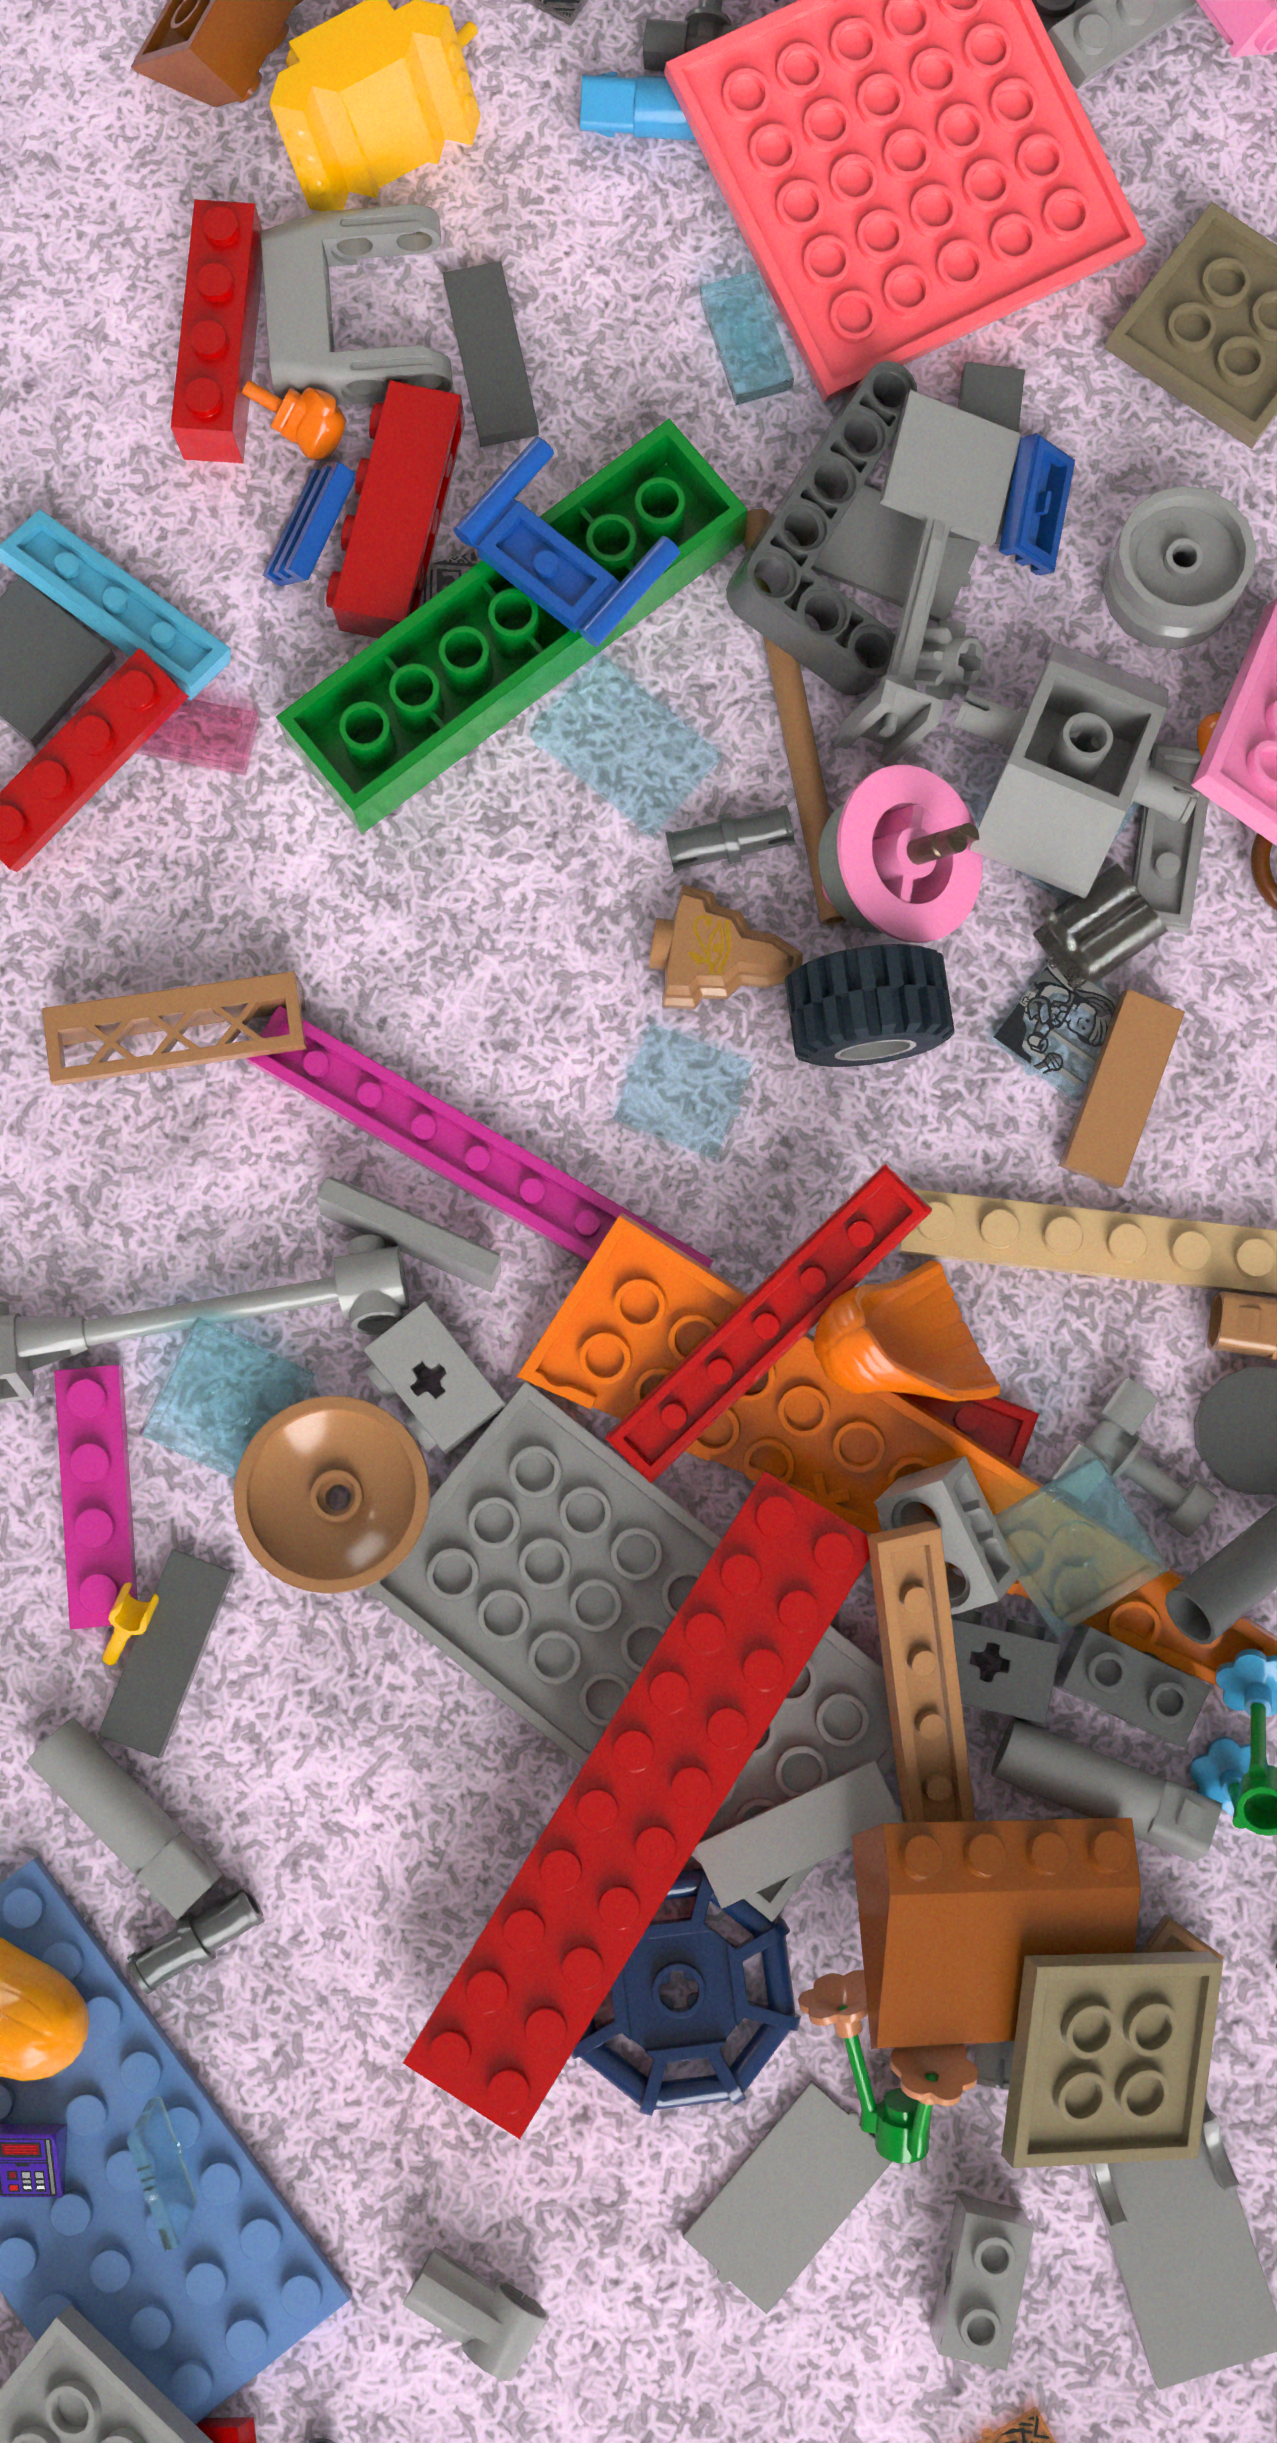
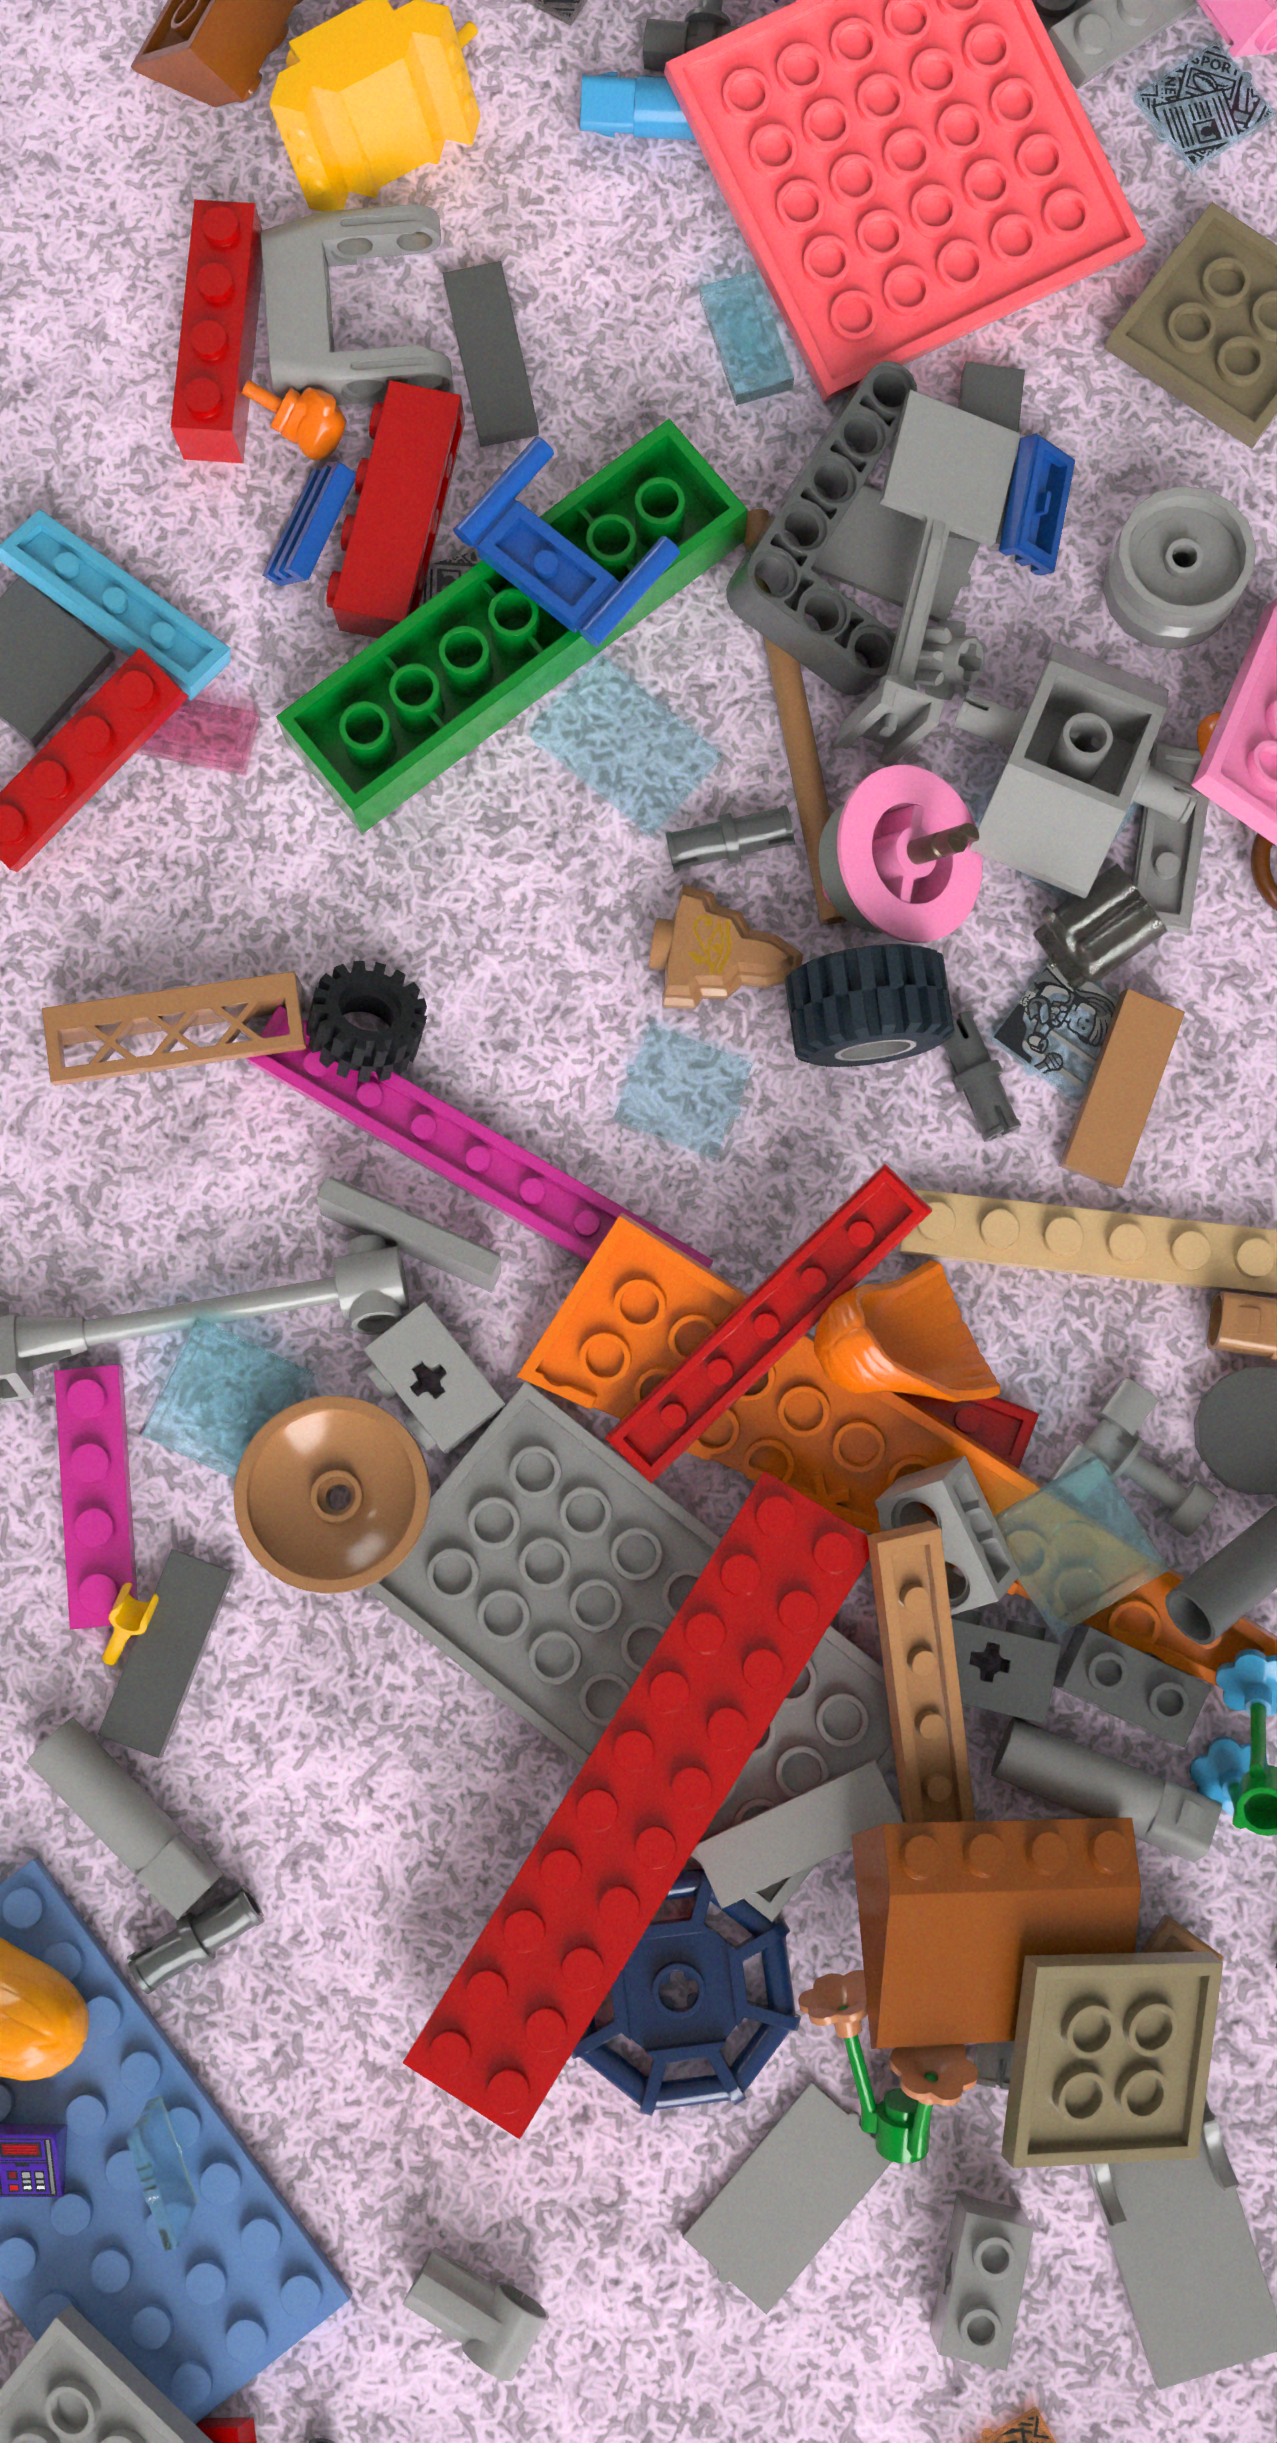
(360, 1048): none -> black tyre
(979, 1079): none -> dark grey pin
(1204, 107): none -> clear light blue piece

